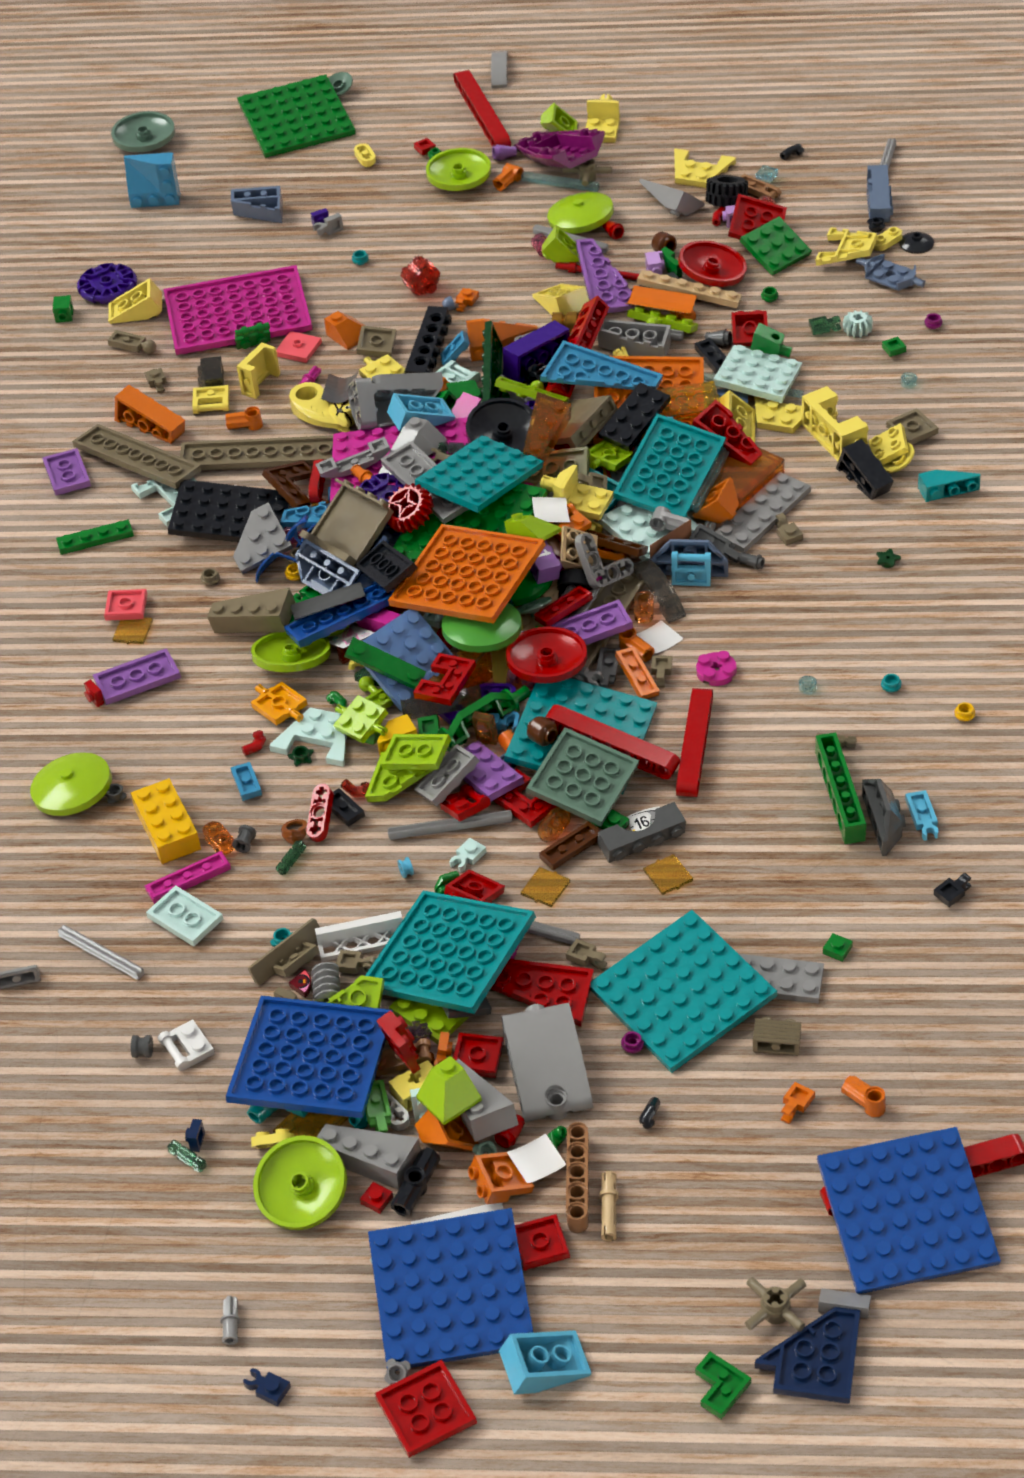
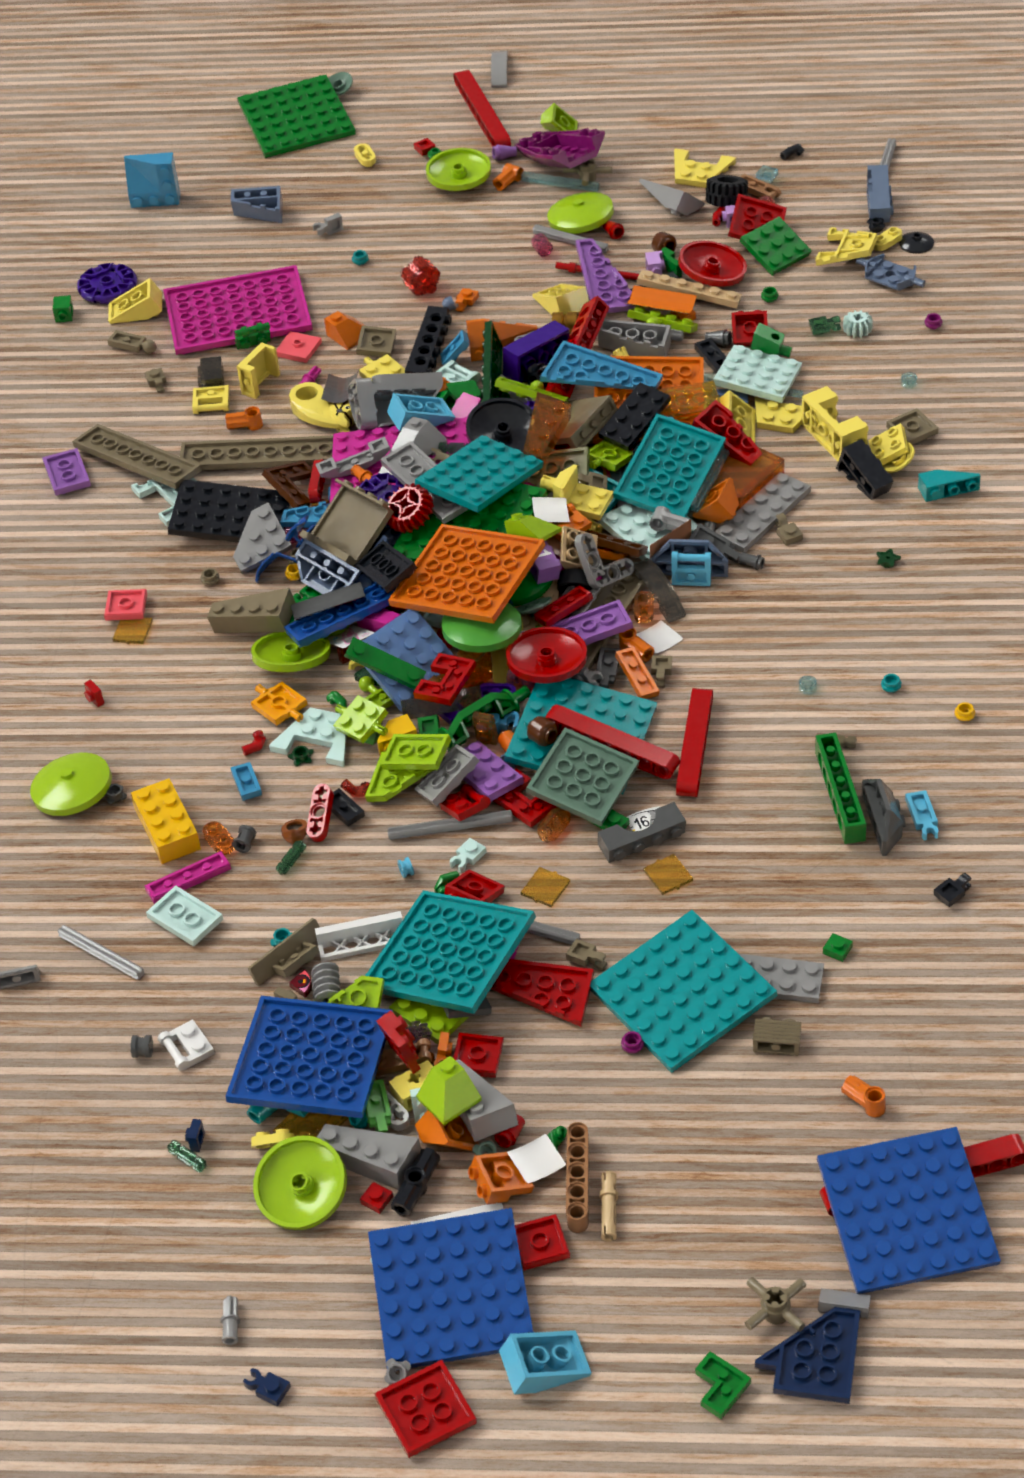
(94, 537): green plate -> none
(136, 676): medium lavender plate -> none
(143, 131): sand green dish -> none
(148, 415): orange wedge -> none
(318, 216): dark purple plate -> none
(350, 961): dark tan plate -> none
(546, 1062): light grey panel -> none
(560, 247): lime slope -> none
(570, 845): reddish brown plate -> none
(604, 116): light yellow plate -> none
(649, 1112): black arm -> none
(708, 662): dark pink plate -> none
(796, 1098): orange plate -> none
(894, 346): green plate -> none

